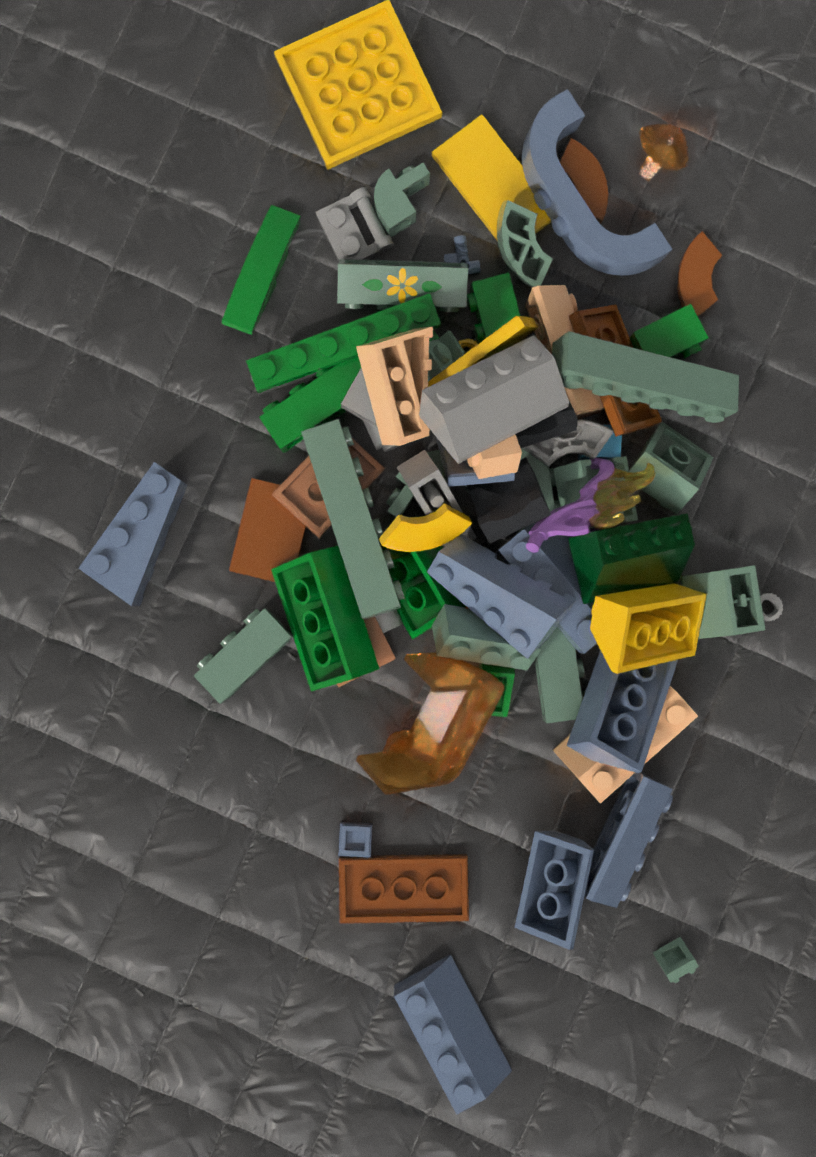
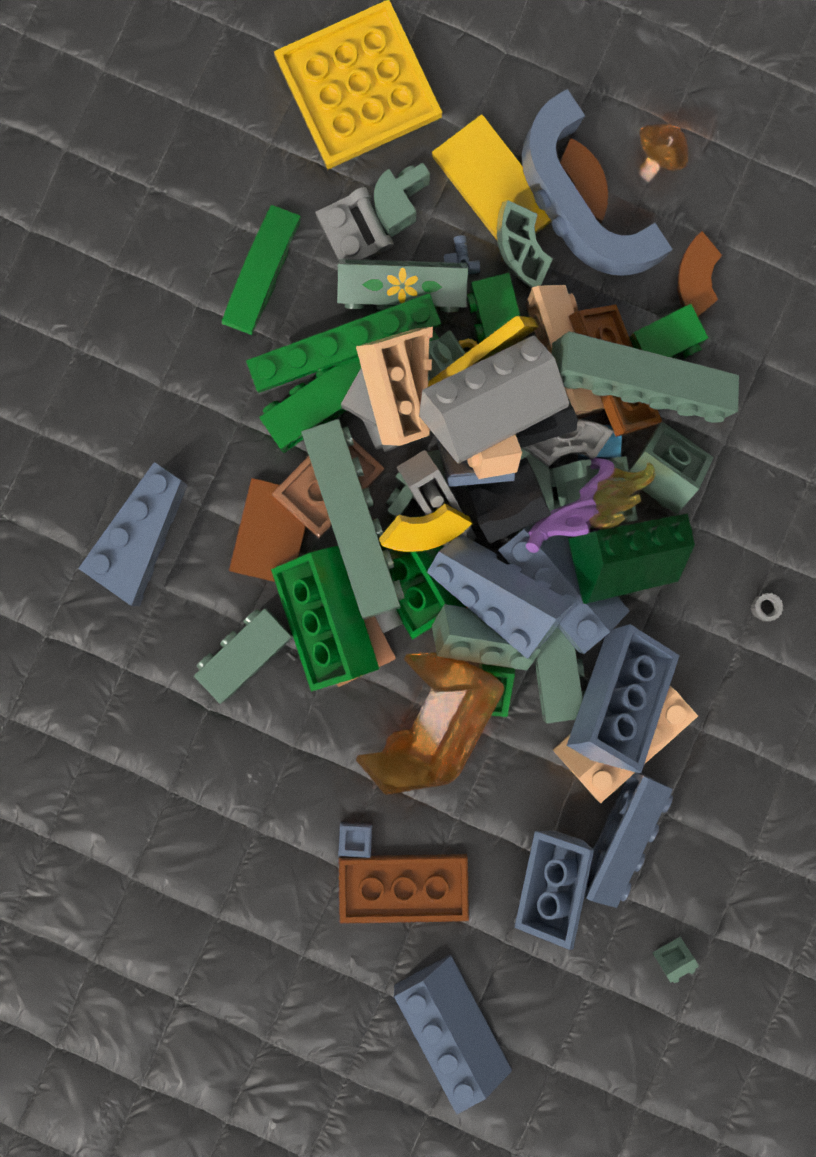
(647, 625): yellow slope -> none
(730, 603): sand green slope -> none

